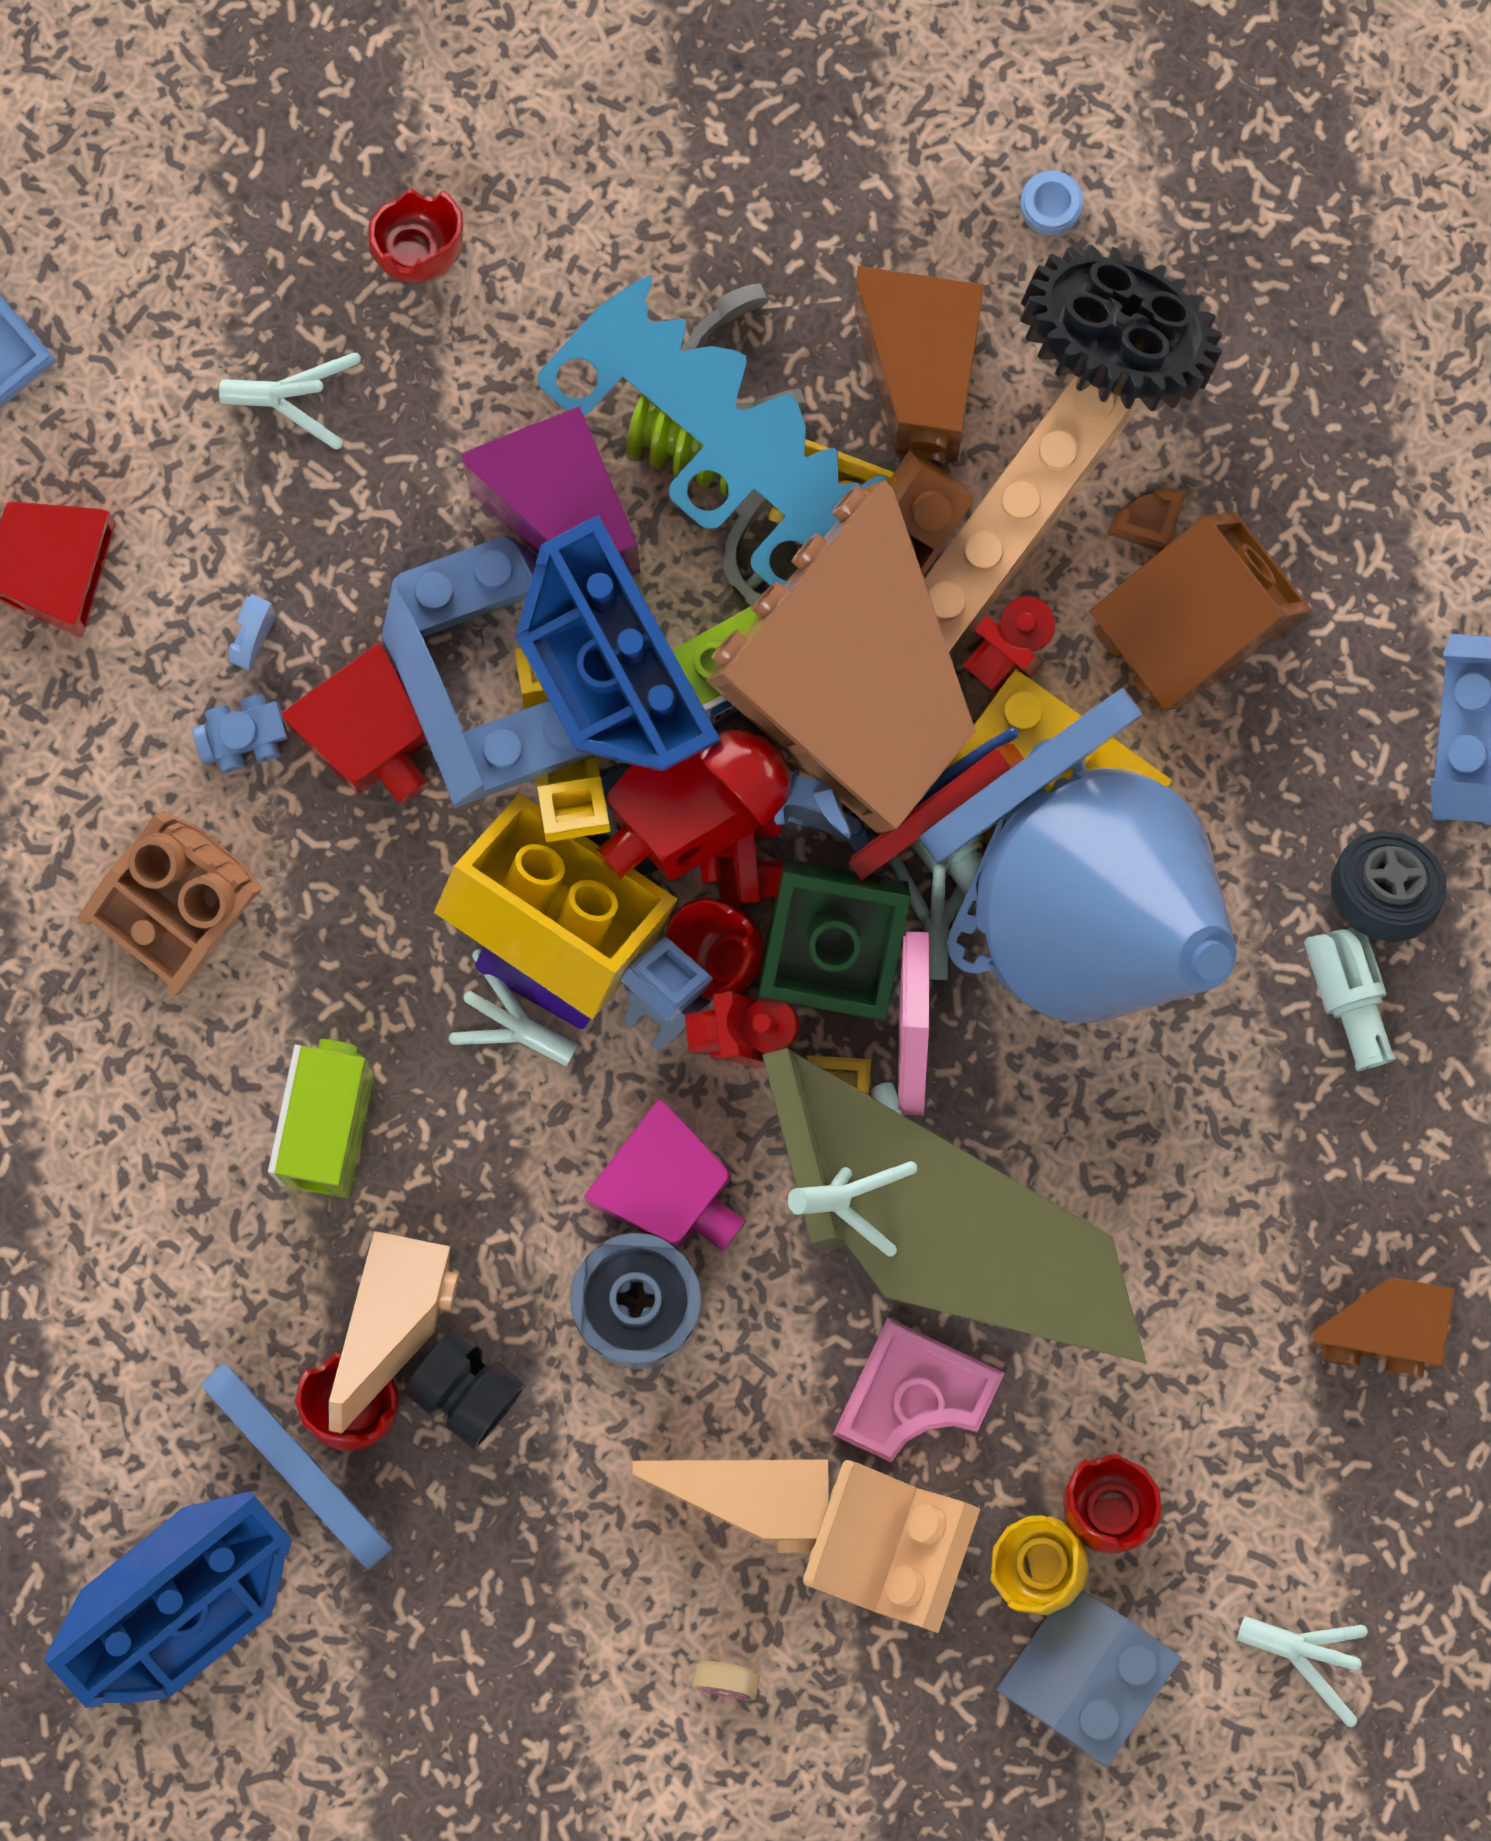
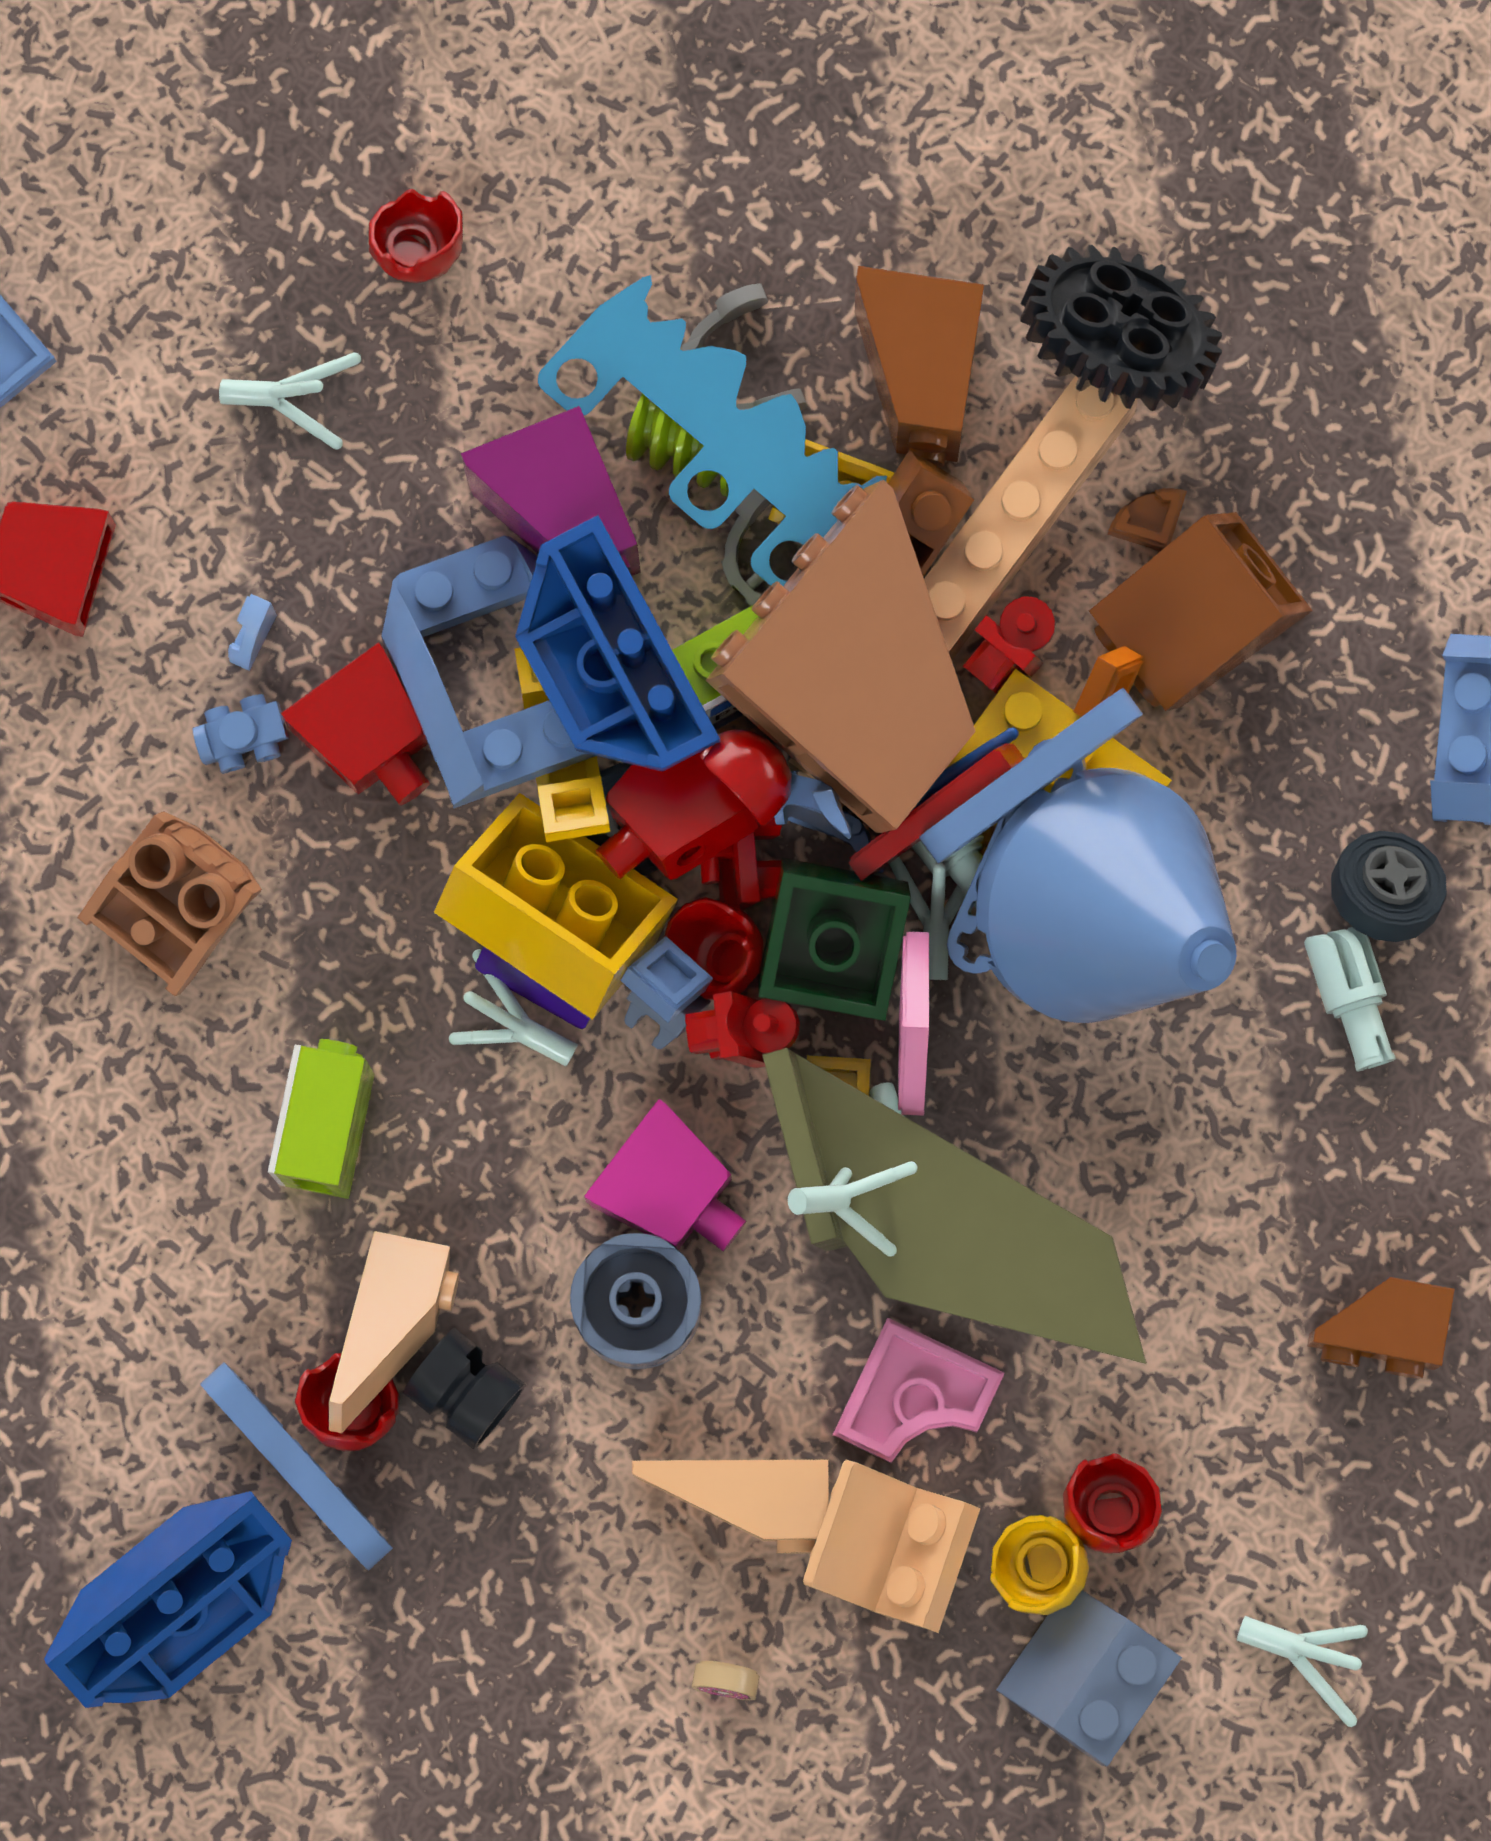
(1051, 203): light blue tile -> none
(1110, 674): none -> orange tile

